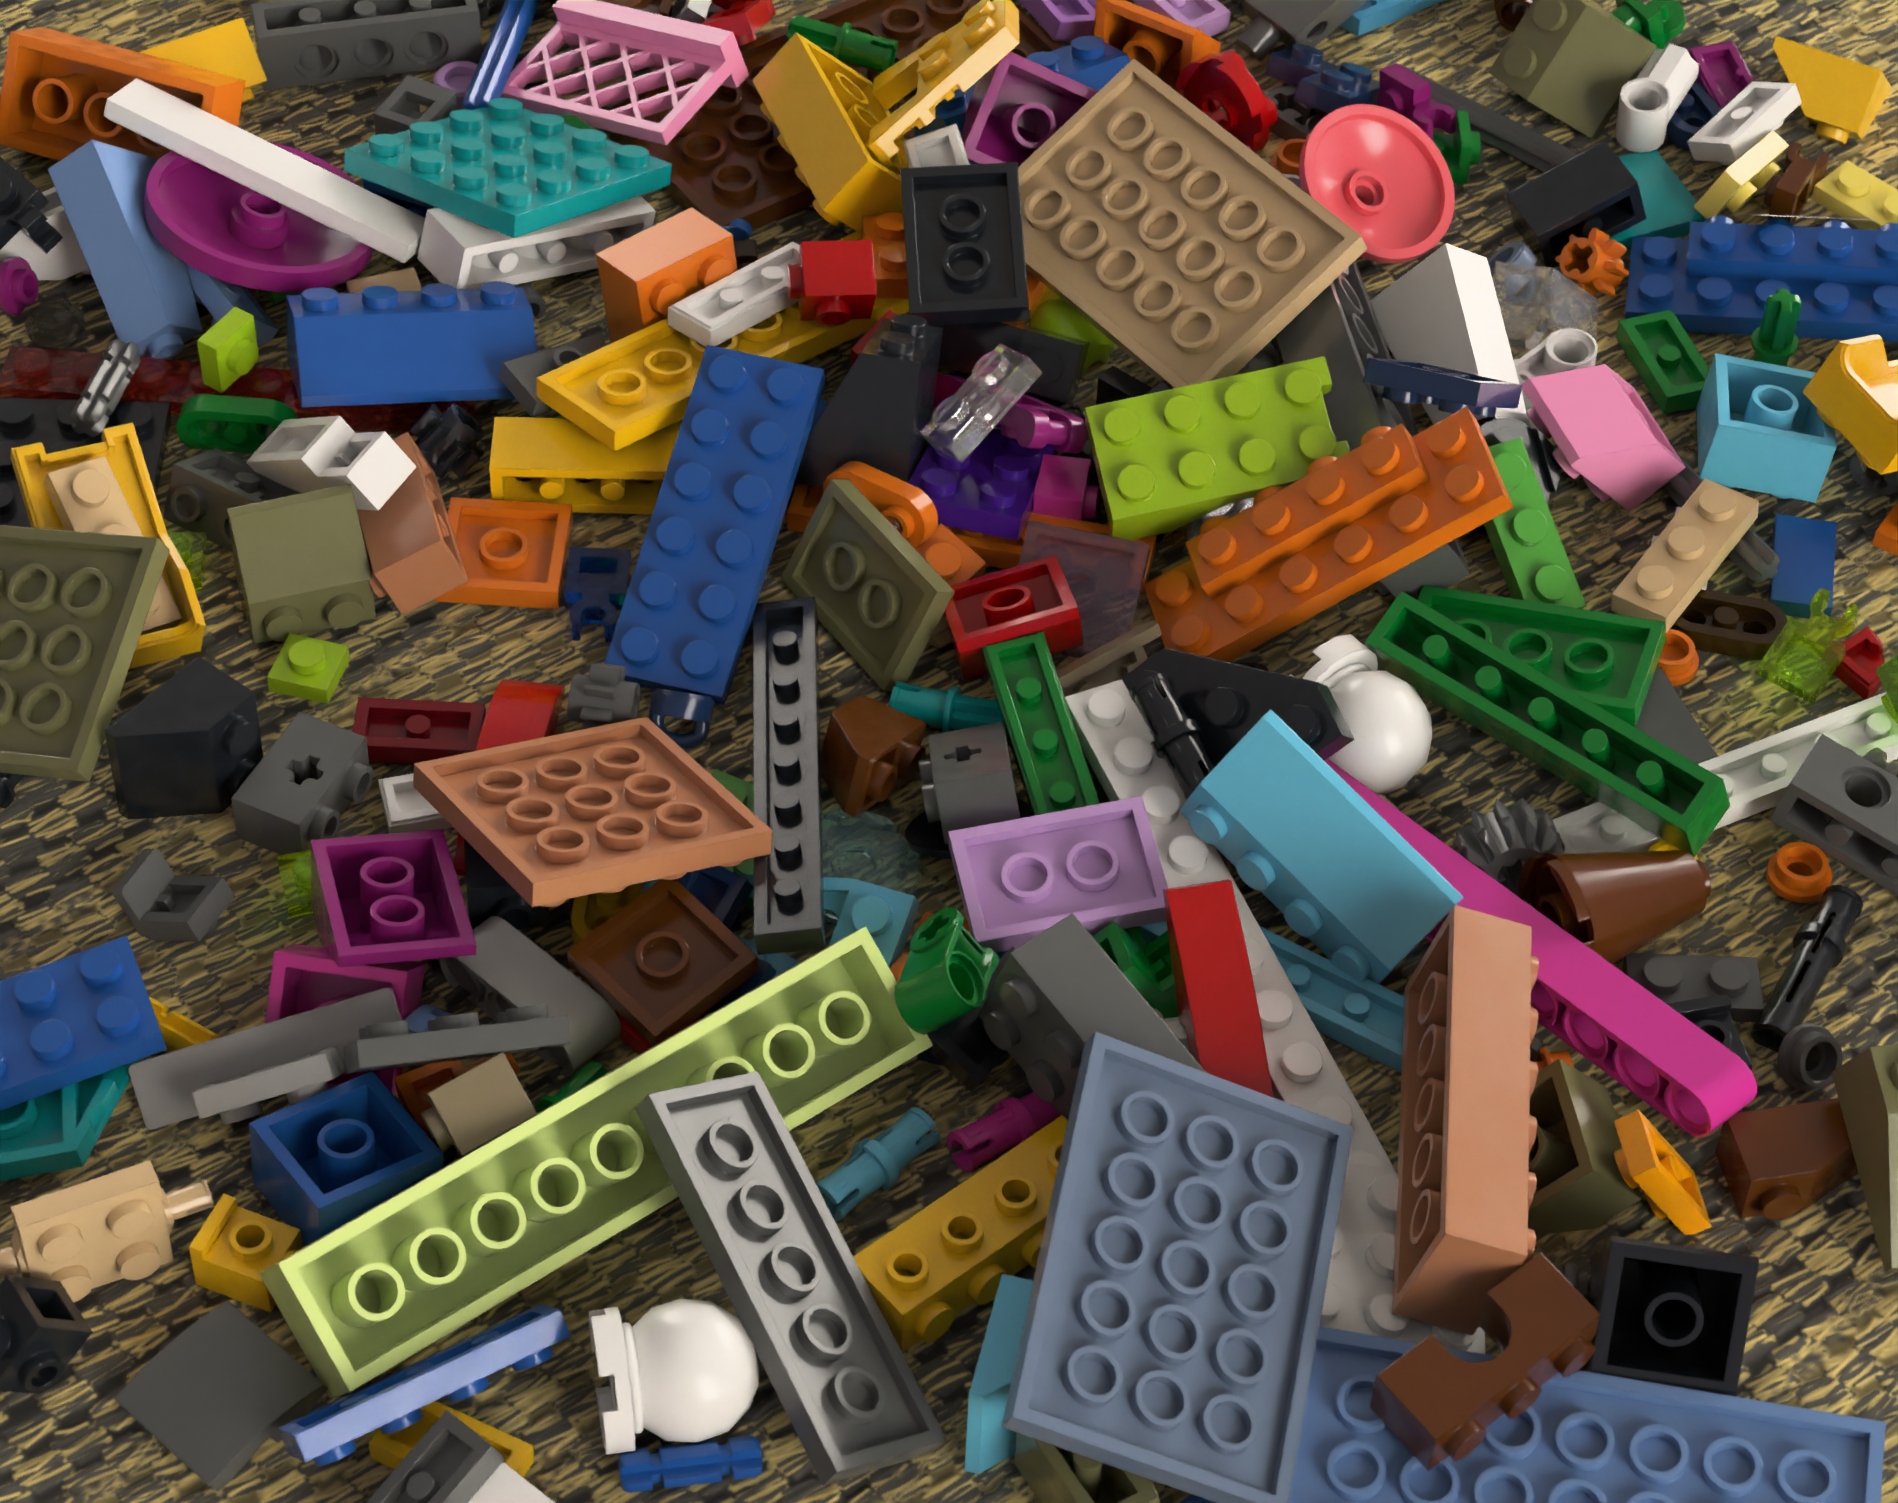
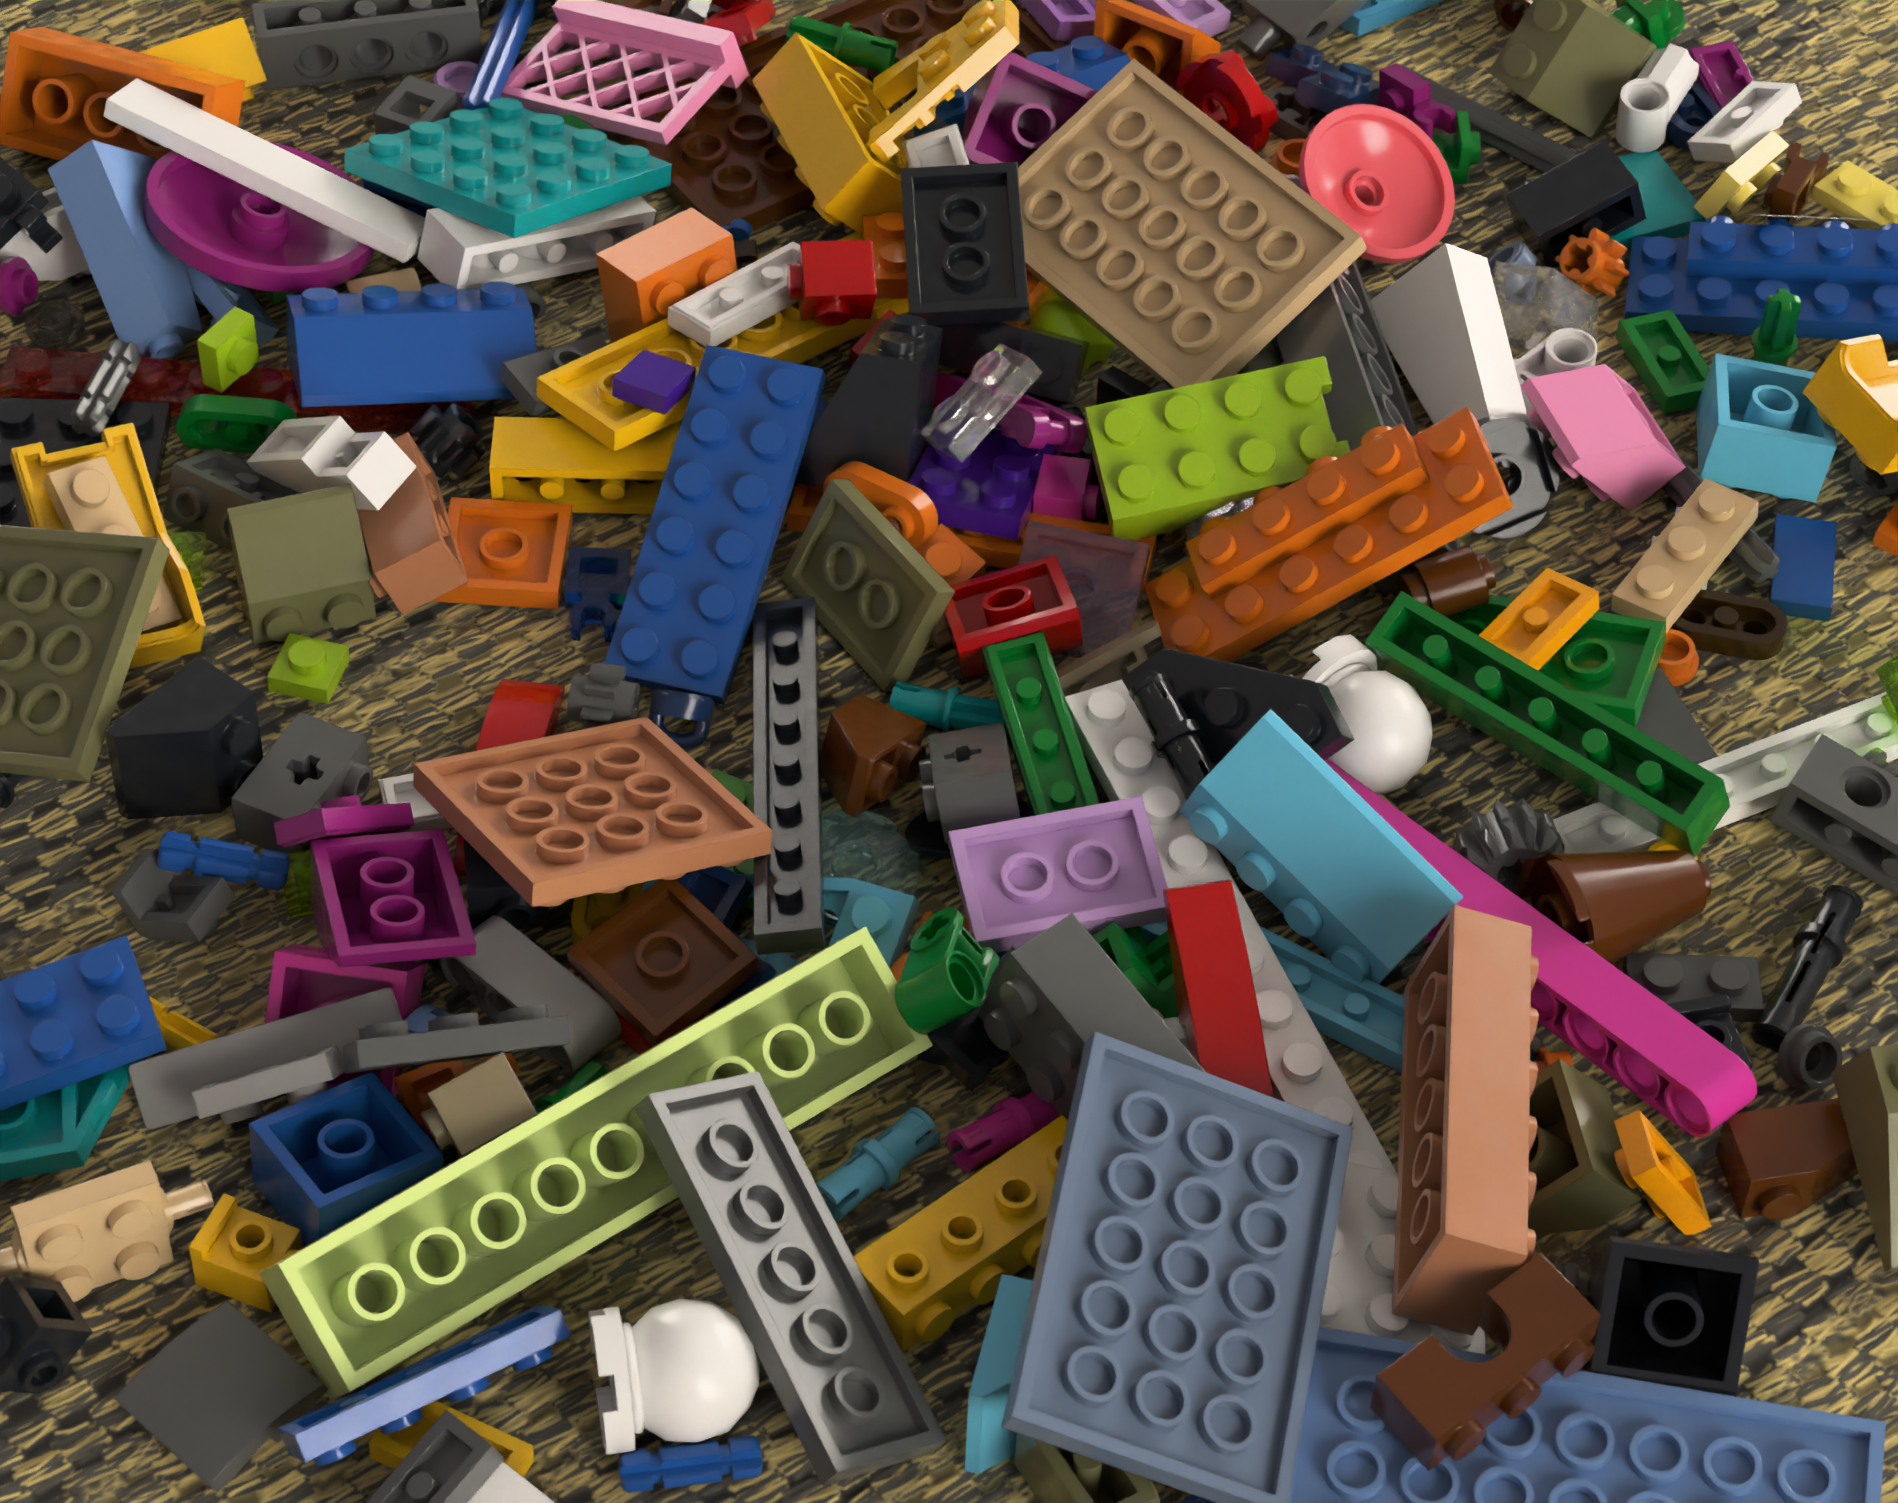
(223, 859): none -> blue axle
(341, 819): none -> magenta plate
(417, 729): dark red plate -> none
(653, 381): none -> dark purple tile
(1440, 386): dark blue plate -> none
(1450, 581): none -> reddish brown brick
(1527, 536): bright green plate -> none
(1542, 618): none -> light orange plate
(1801, 859): orange plate -> none
(1807, 654): clear neon green plate -> none
(1833, 90): yellow slope -> none
(1860, 663): red tile -> none

